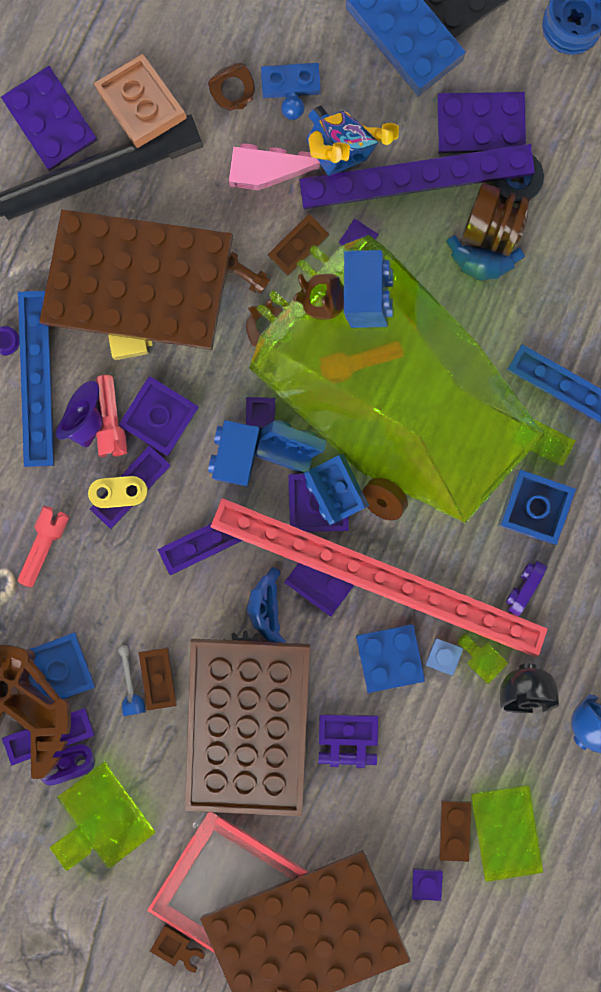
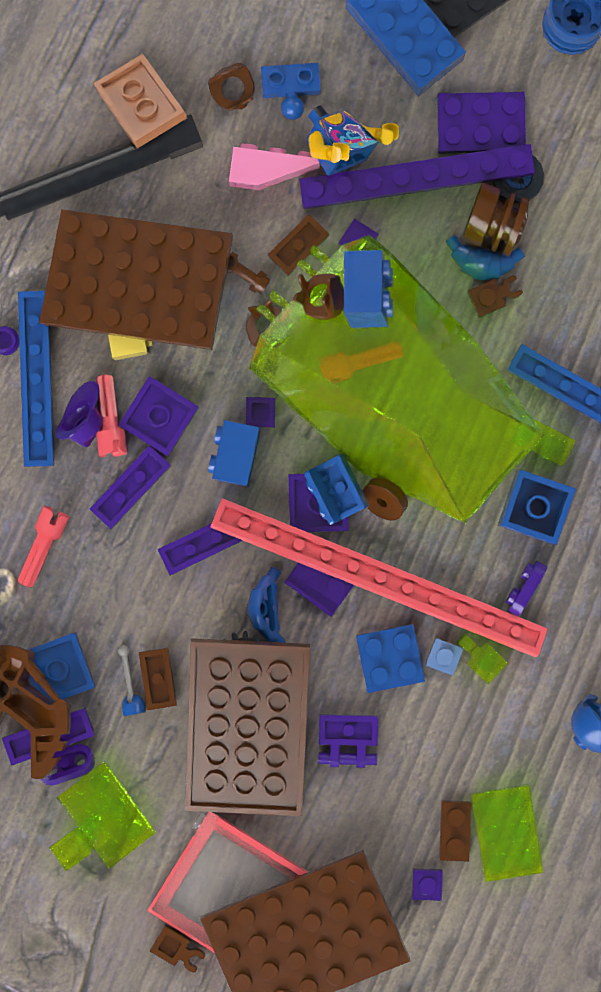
(49, 118): dark purple plate -> none
(117, 492): light yellow plate -> none
(288, 446): blue bracket -> none
(489, 296): none -> reddish brown plate
(528, 689): black cylinder -> none

